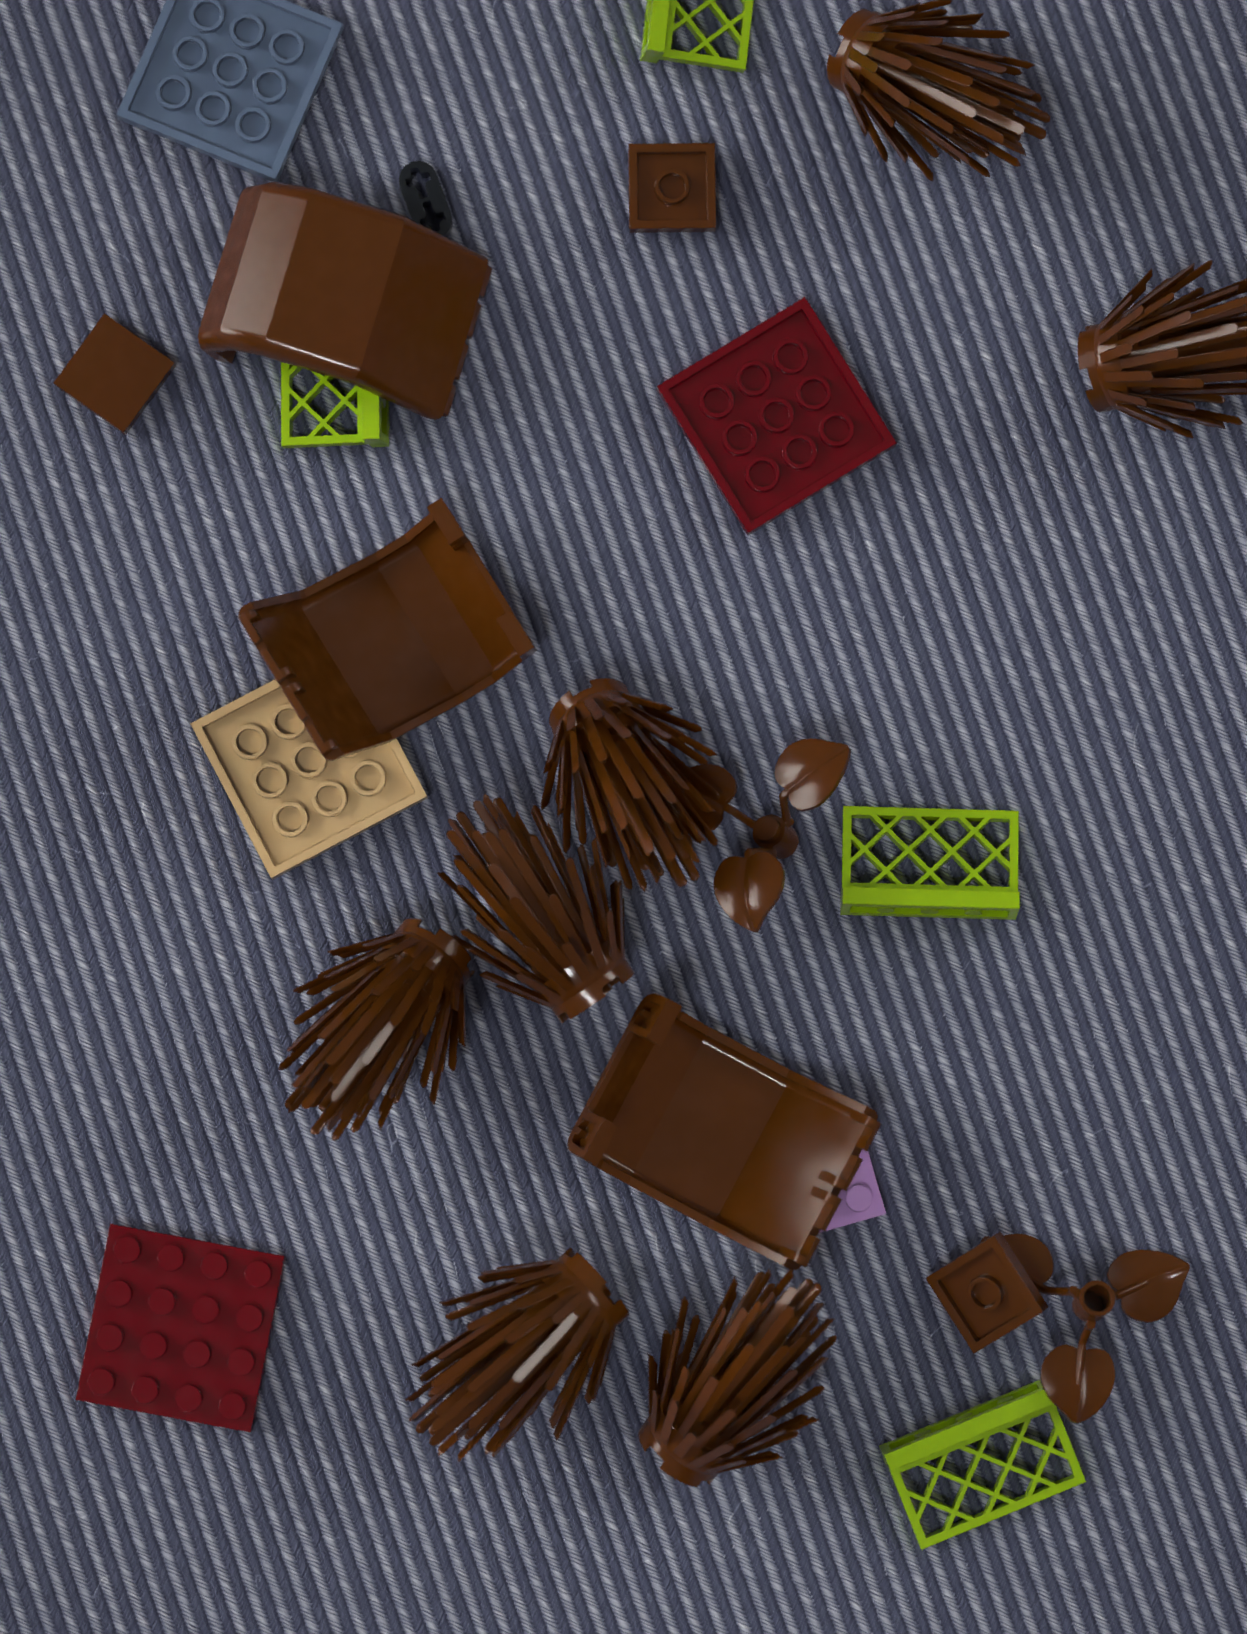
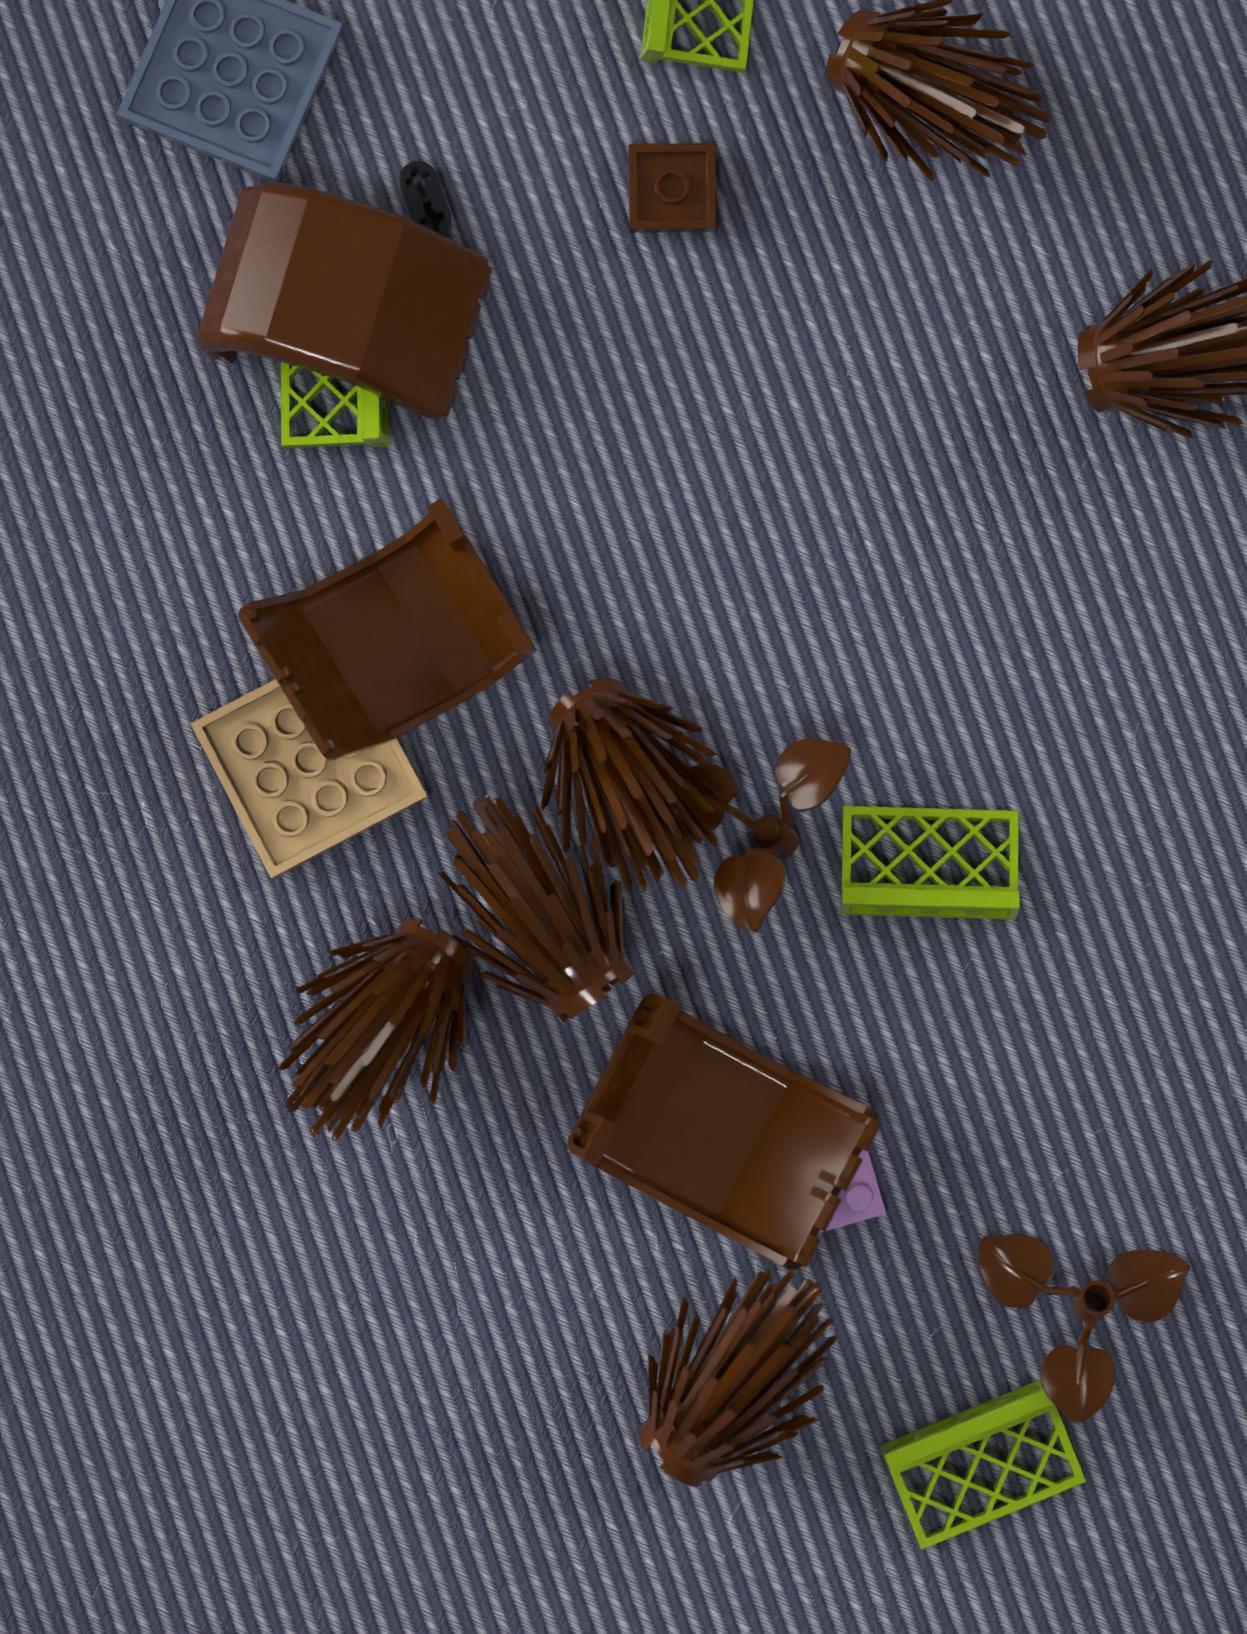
(114, 374): reddish brown tile -> none
(180, 1328): dark red plate -> none
(520, 1350): reddish brown plant -> none
(776, 416): dark red plate -> none
(987, 1292): reddish brown plate -> none

